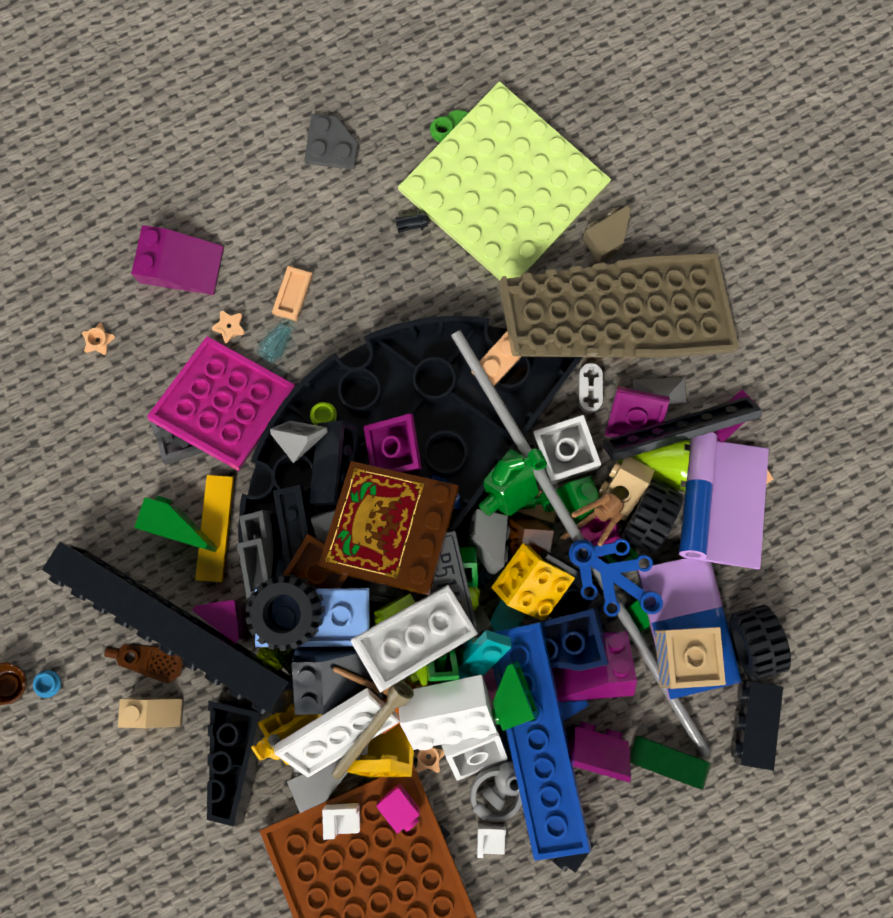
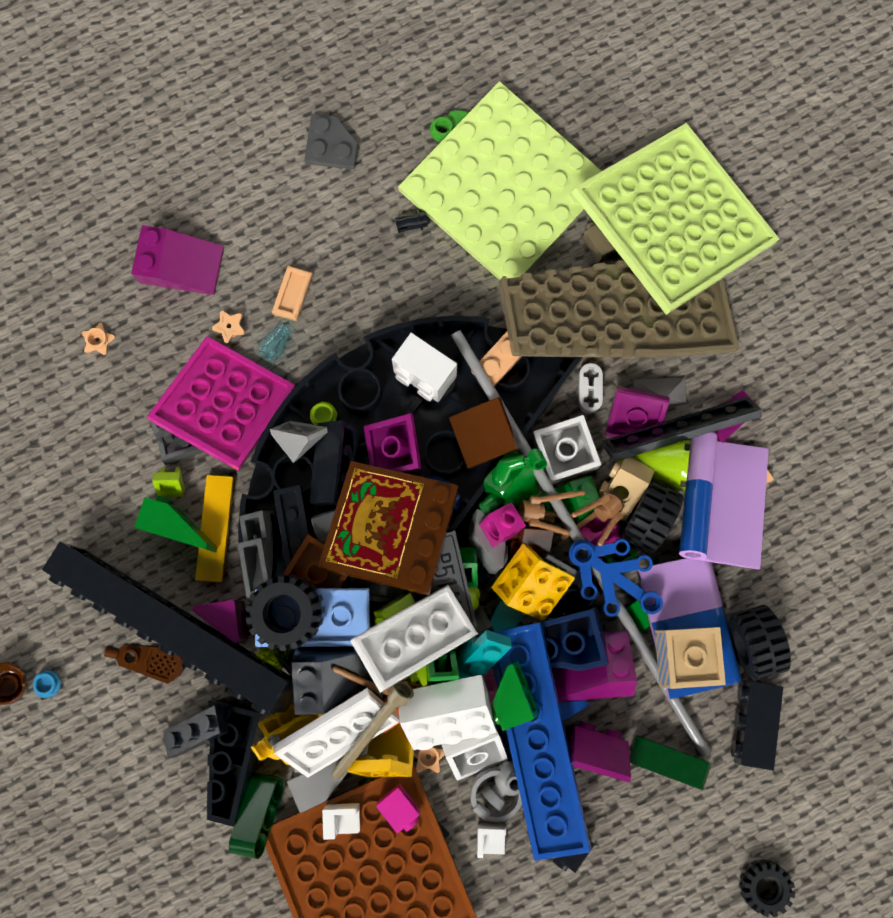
(149, 712): tan slope -> none
(168, 483): none -> lime tile
(195, 731): none -> black plate
(256, 815): none -> dark green beam
(424, 368): none -> white brick
(484, 432): none -> reddish brown tile
(502, 525): none -> dark pink brick
(532, 511): none -> medium nougat plant
(675, 217): none -> yellowish green plate
(783, 891): none -> black tyre

